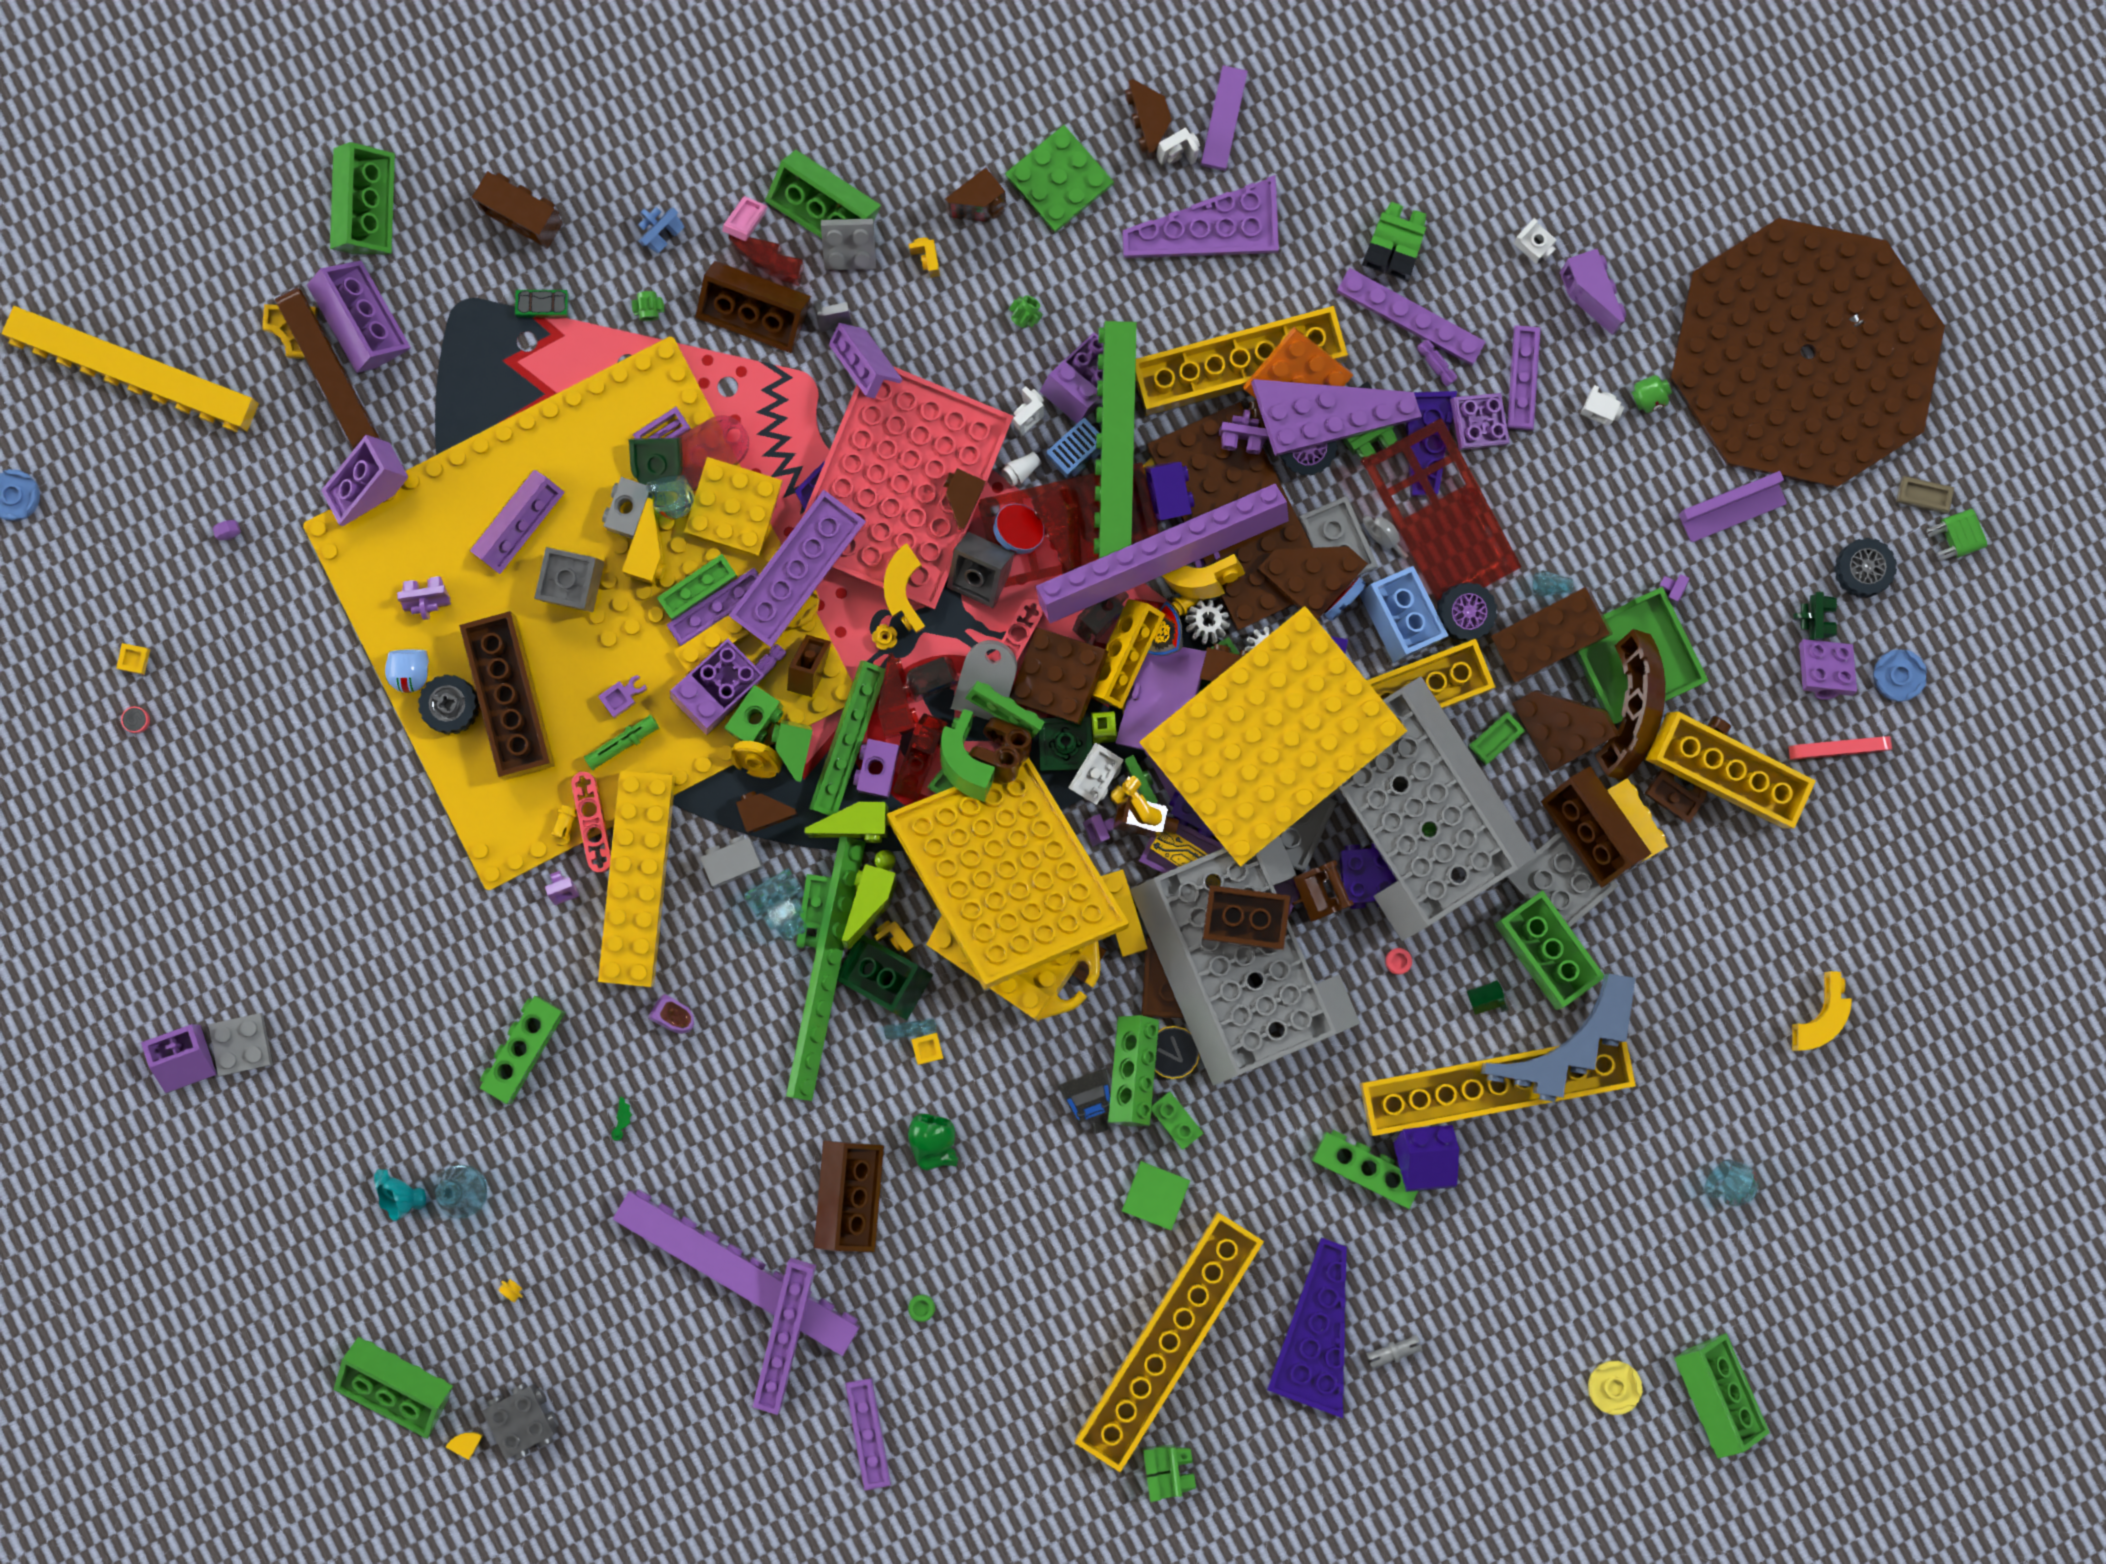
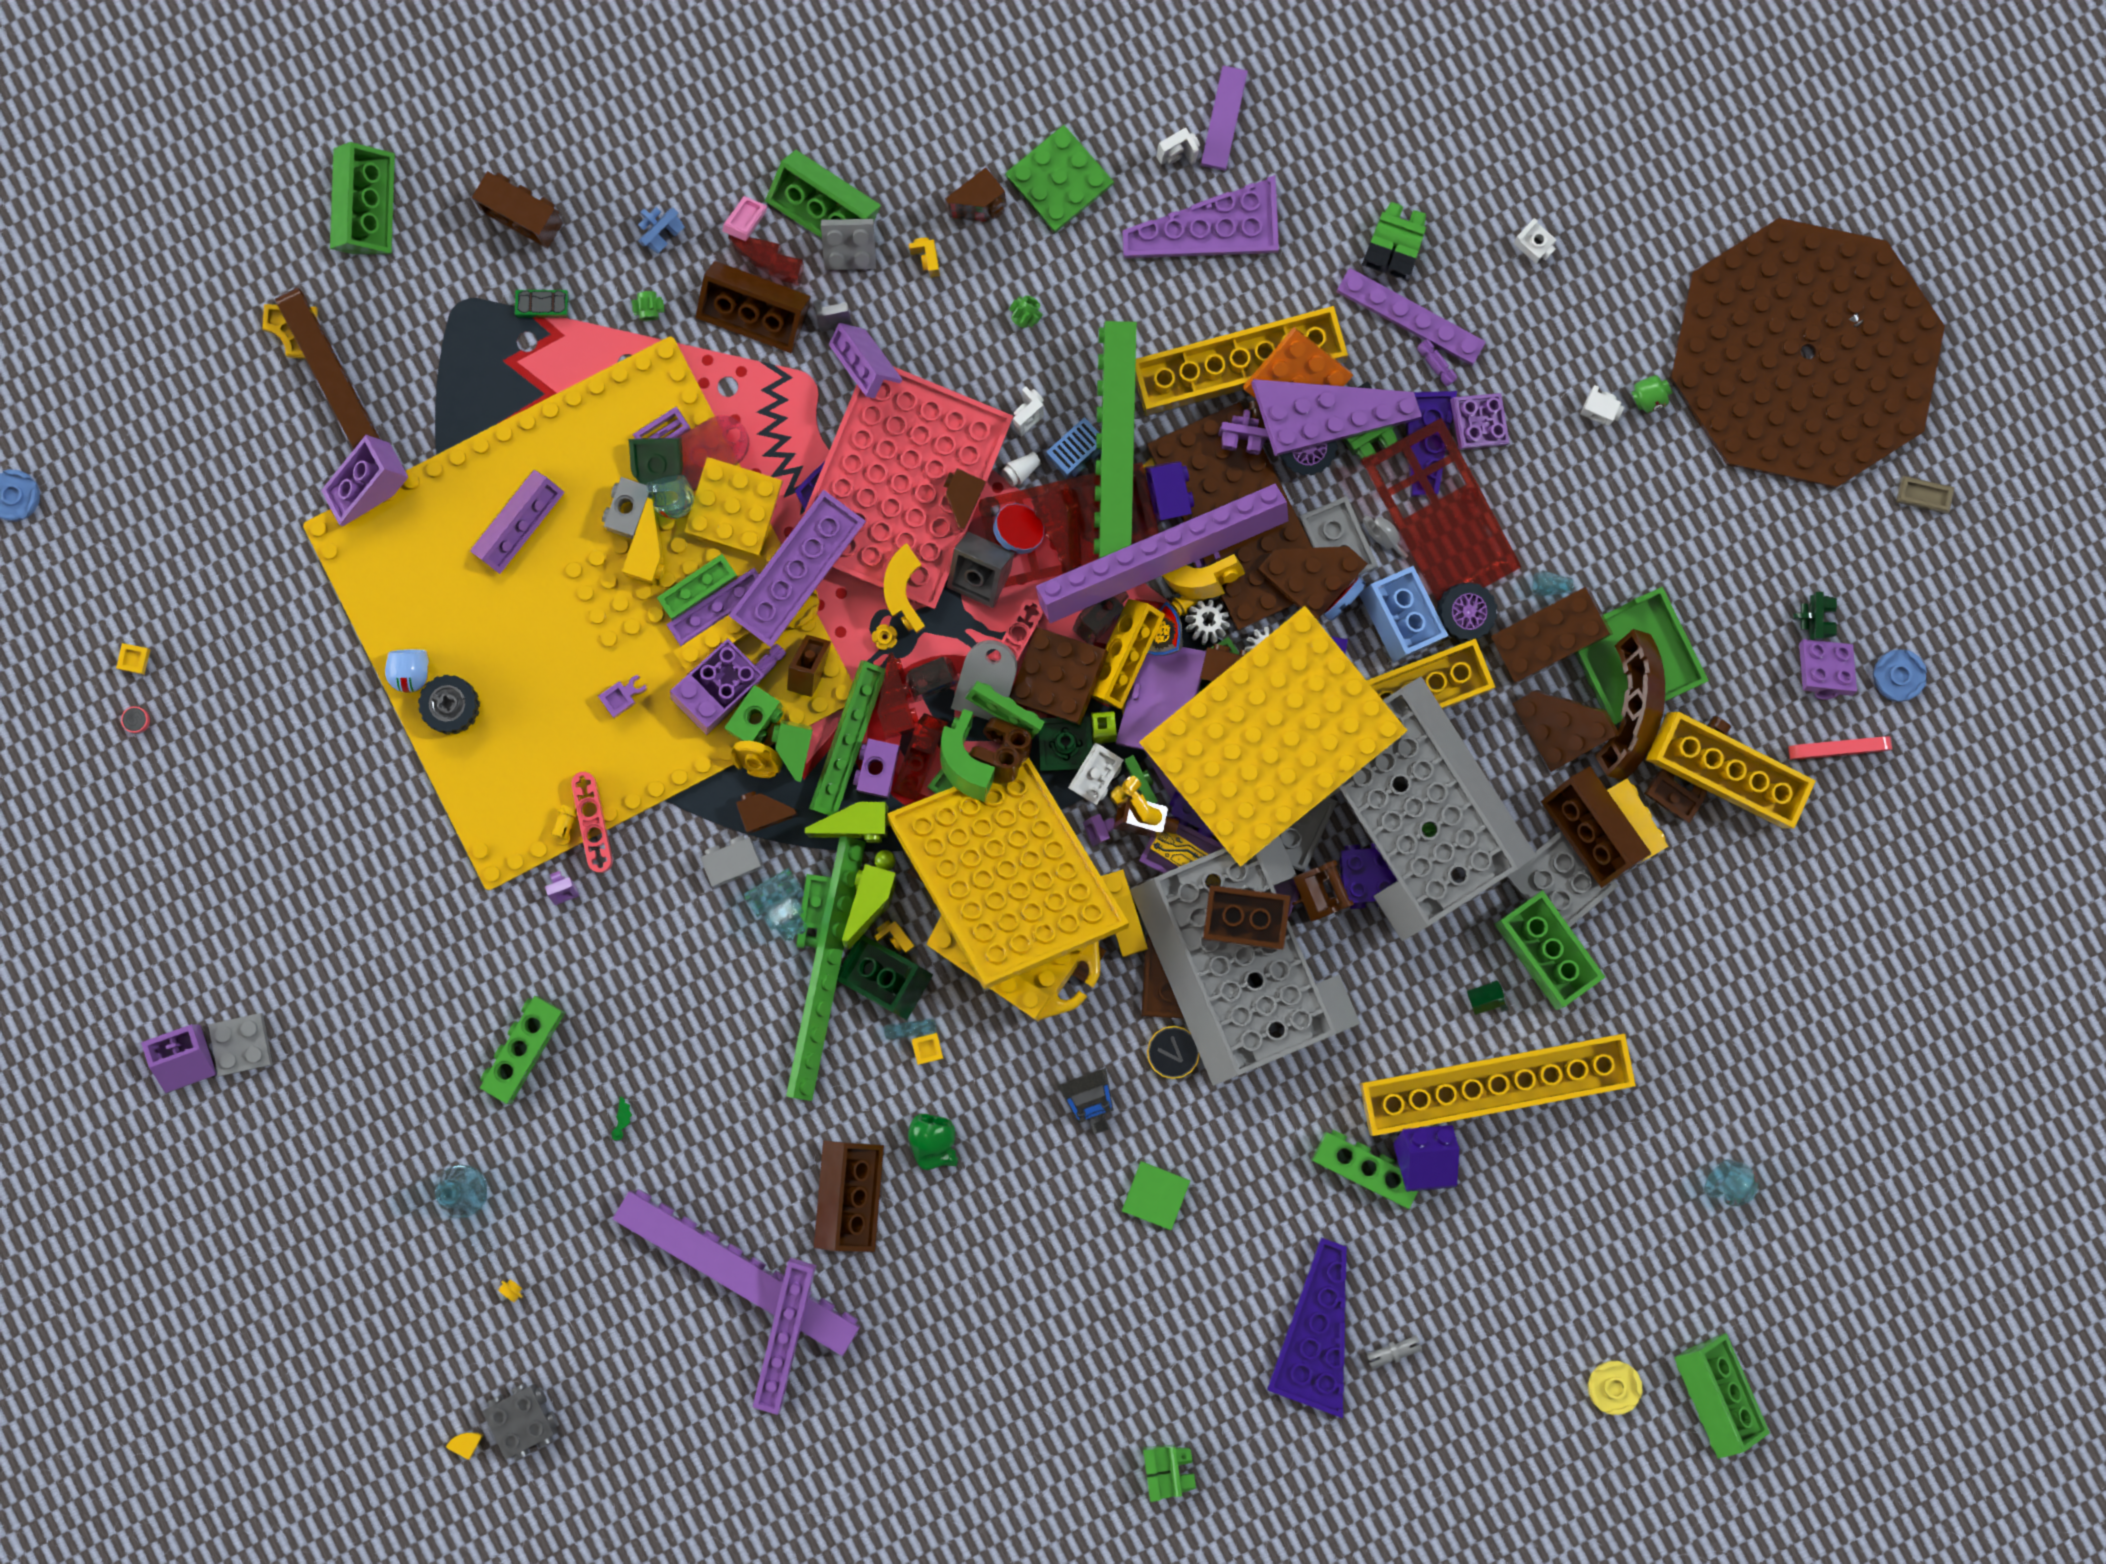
(129, 368): yellow brick -> none
(226, 530): medium lavender tile -> none
(358, 315): medium lavender slope -> none
(392, 1387): bright green slope -> none
(397, 1196): teal hair -> none
(424, 599): medium lavender hips -> none
(507, 695): reddish brown brick -> none
(569, 579): flat silver container -> none
(621, 742): bright green pin -> none
(636, 878): yellow brick -> none
(672, 1015): rock -> none
(868, 1434): medium lavender tile -> none
(921, 1307): bright green tile -> none
(1074, 381): medium lavender slope -> none
(1133, 1071): bright green brick -> none
(1149, 116): reddish brown slope -> none
(1168, 1341): yellow brick -> none
(1176, 1120): bright green brick -> none
(1398, 961): coral tile -> none
(1496, 738): bright green tile -> none
(1523, 378): medium lavender tile -> none
(1592, 290): medium lavender slope -> none
(1606, 1021): sand blue arch -> none
(1674, 588): medium lavender tile -> none
(1733, 507): medium lavender panel -> none
(1830, 1019): yellow arch -> none
(1865, 567): black wheel -> none
(1962, 533): bright green piece -> none

